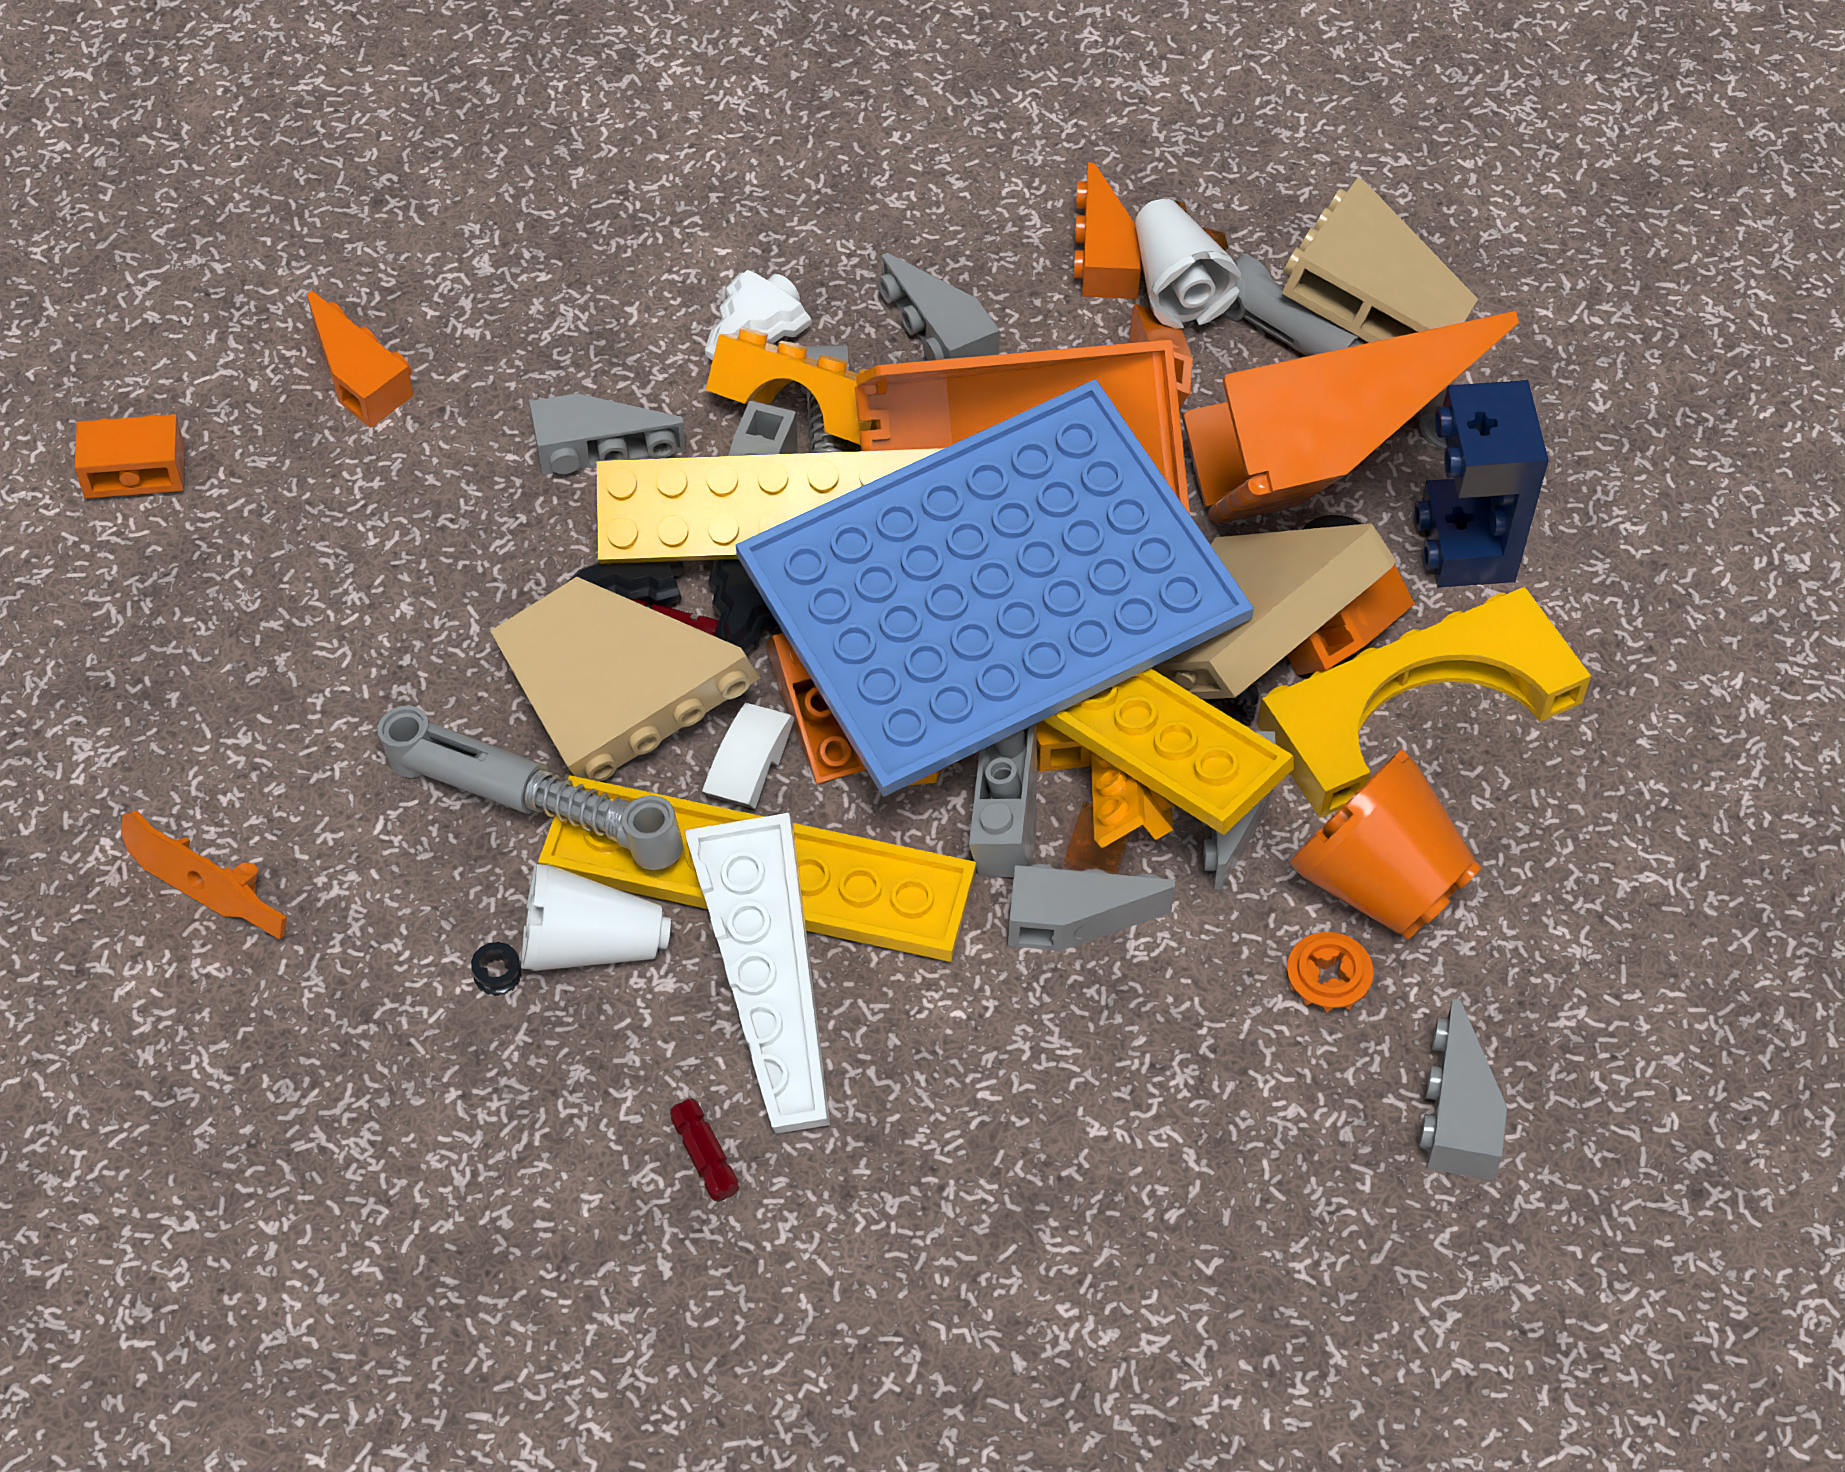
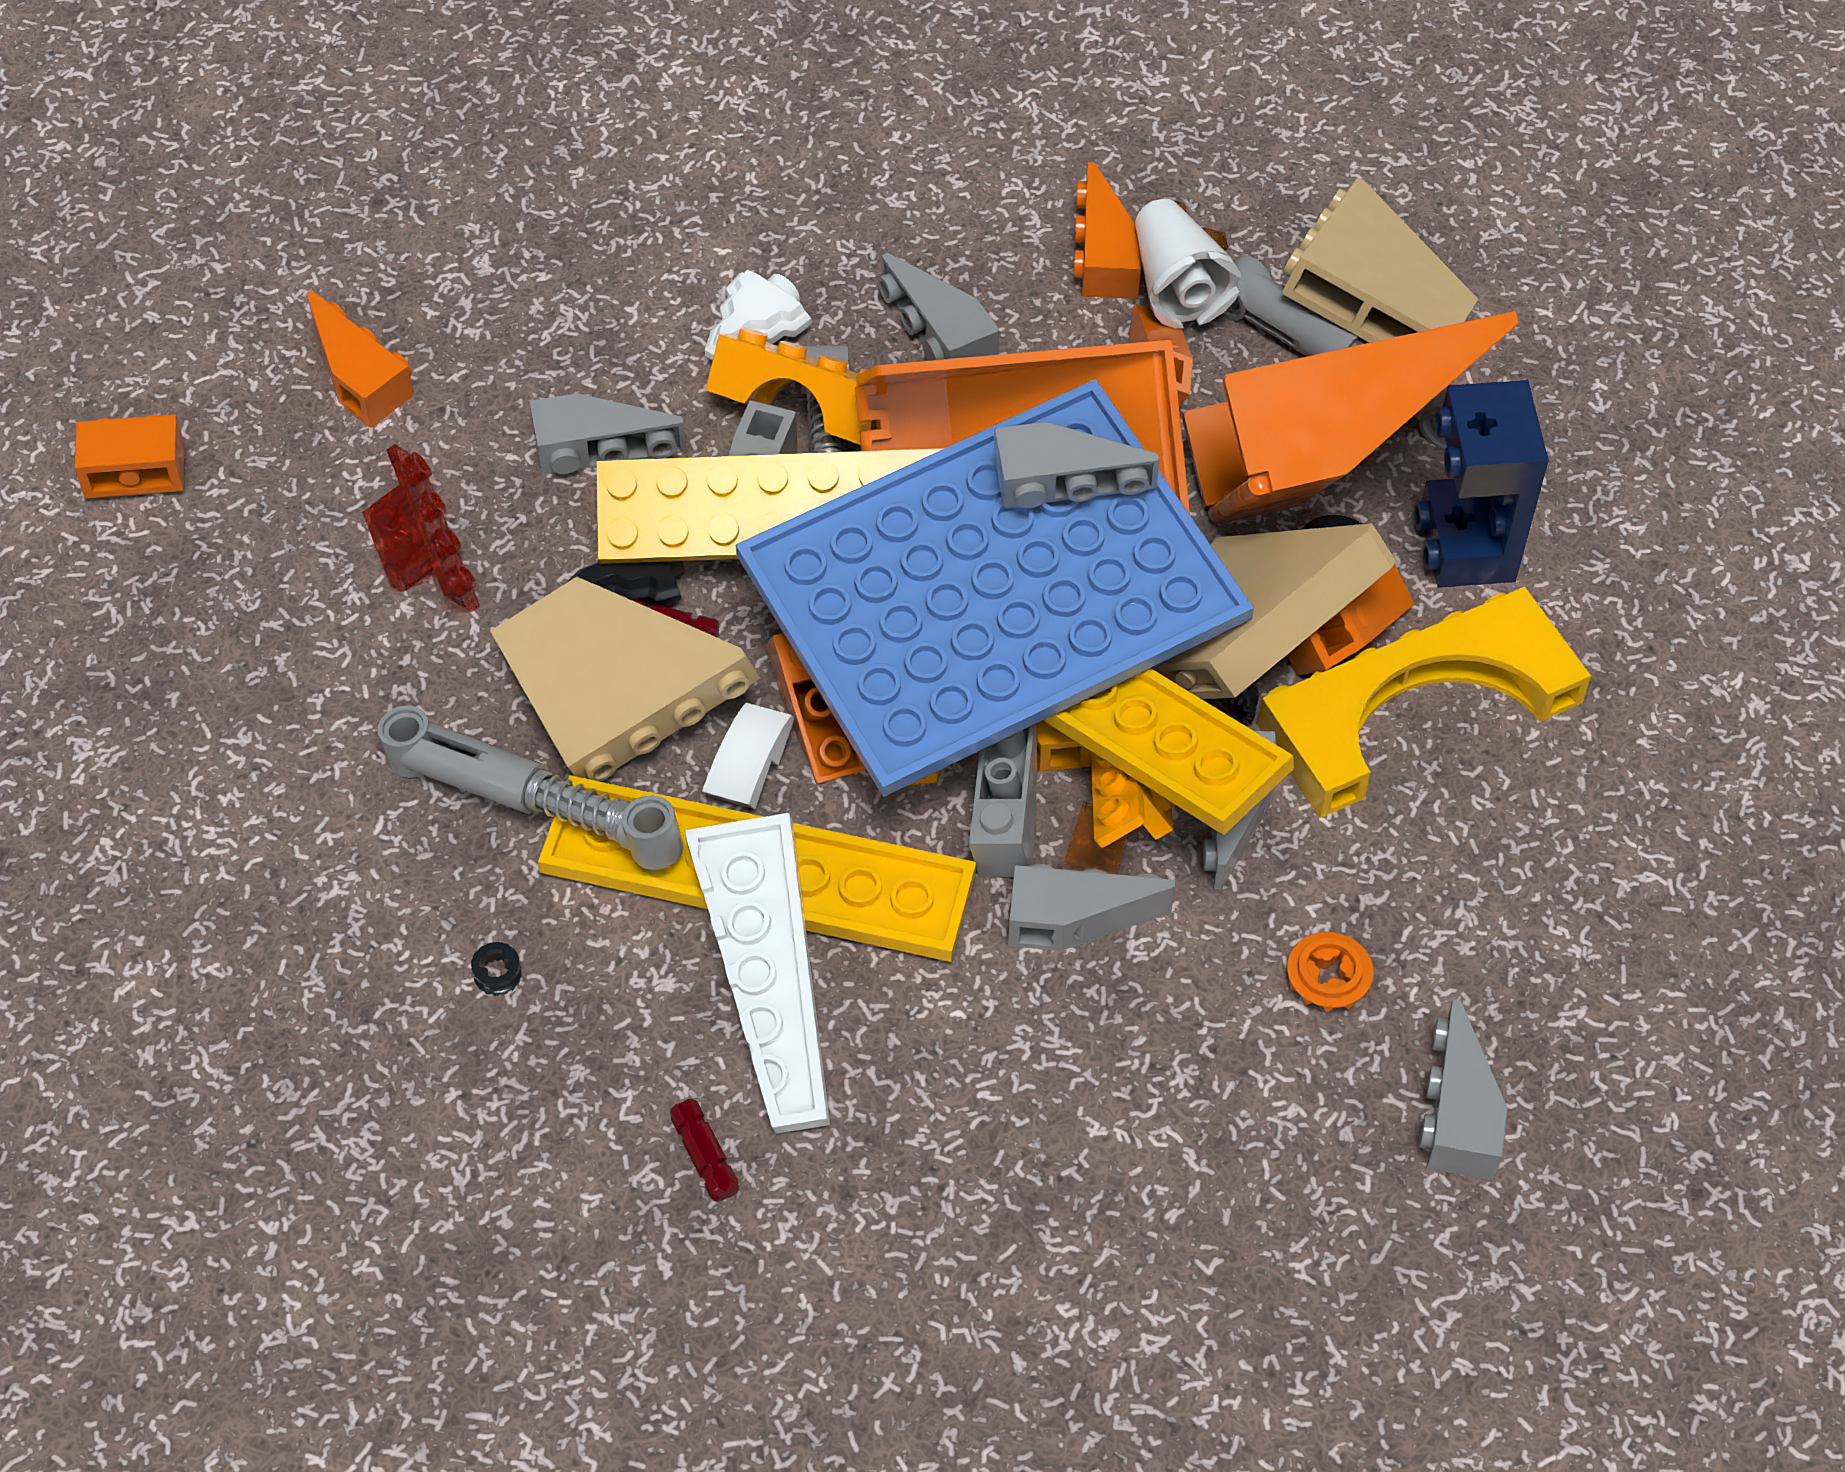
(222, 890): orange piece -> none
(414, 534): none -> clear red bracket
(587, 923): white cone -> none
(738, 605): black rock -> none
(1059, 463): none -> light grey slope
(1390, 850): orange cone -> none

